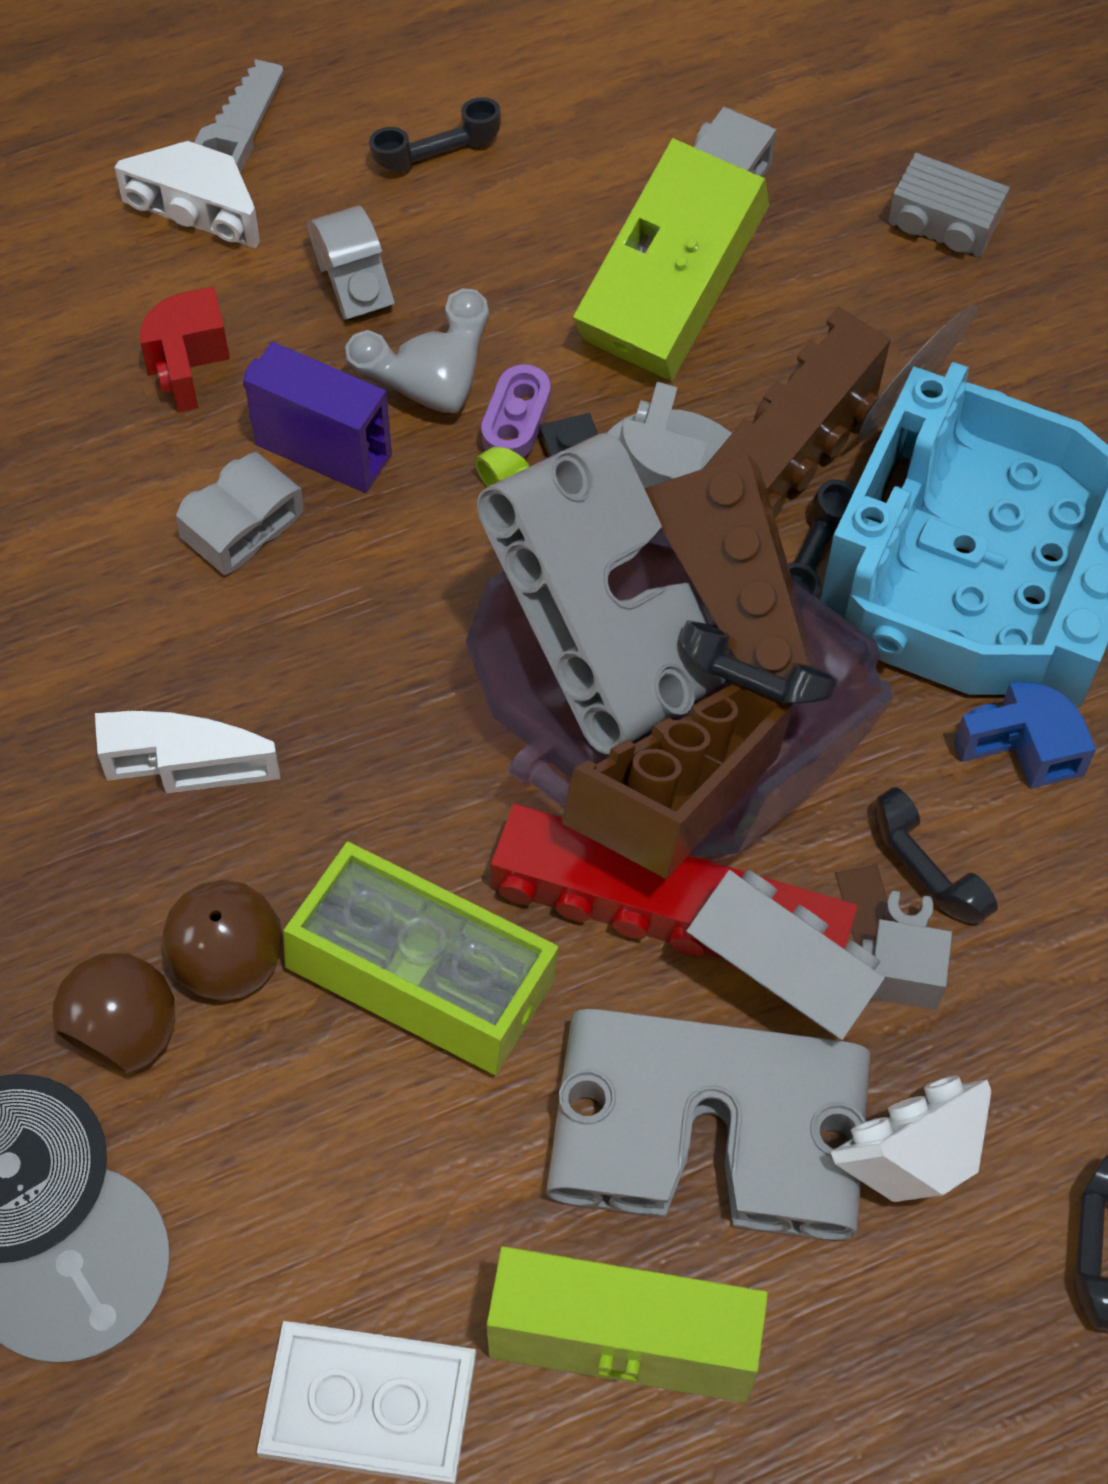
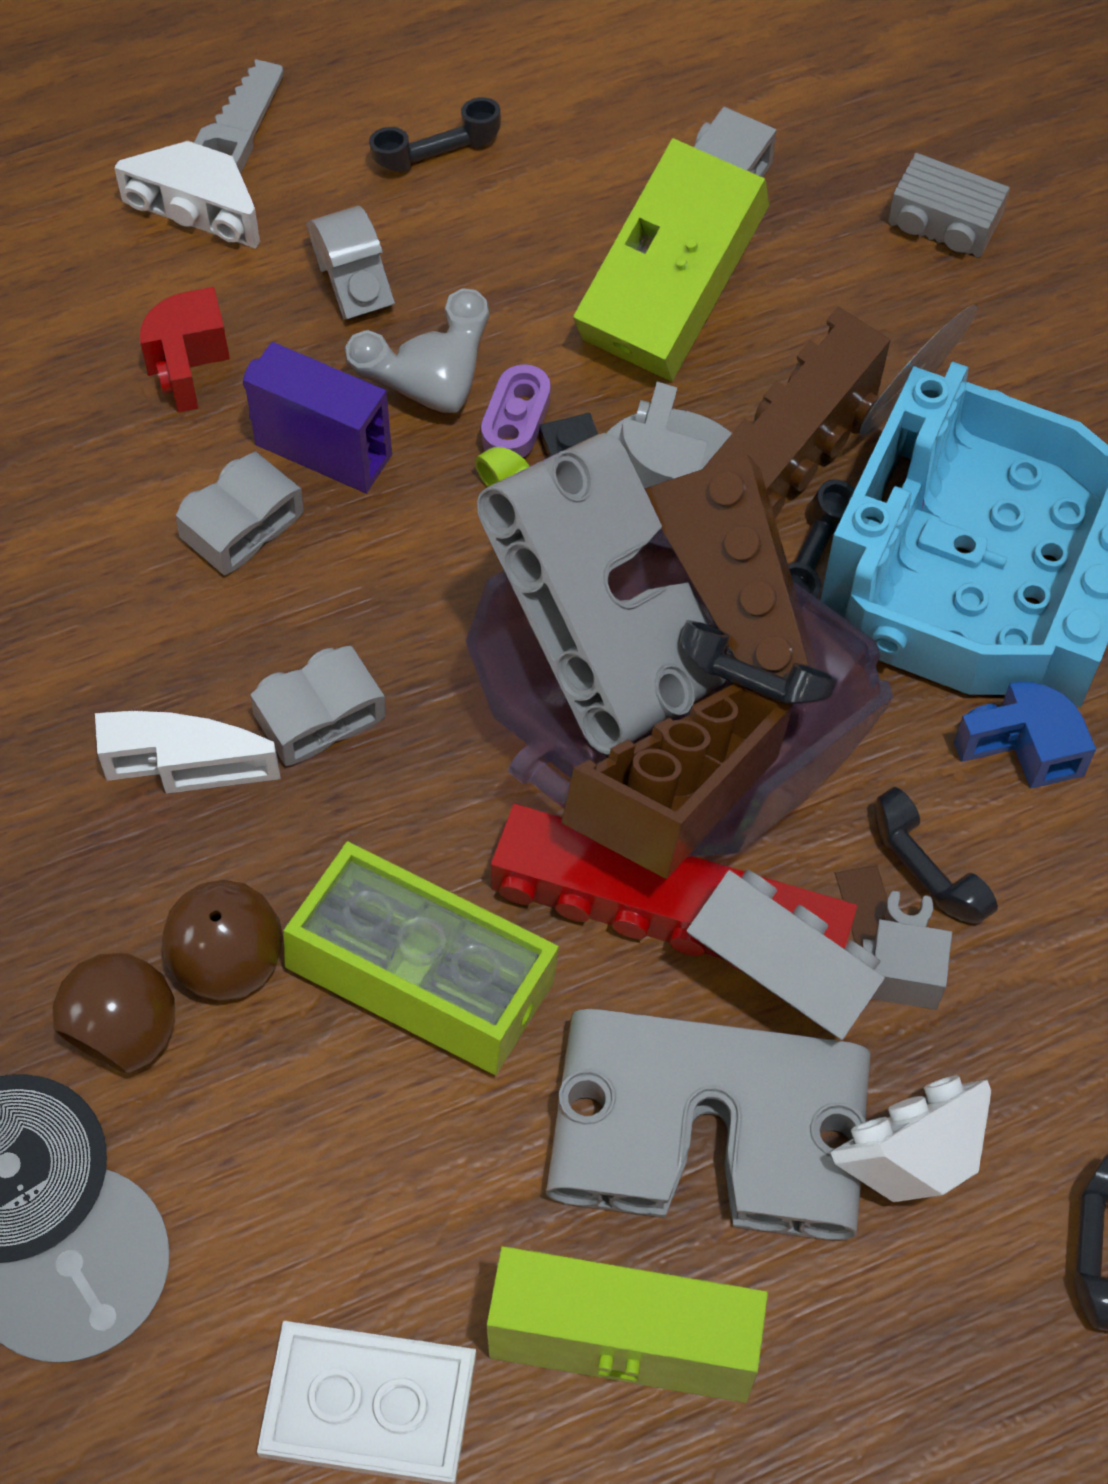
(317, 704): none -> light grey brick

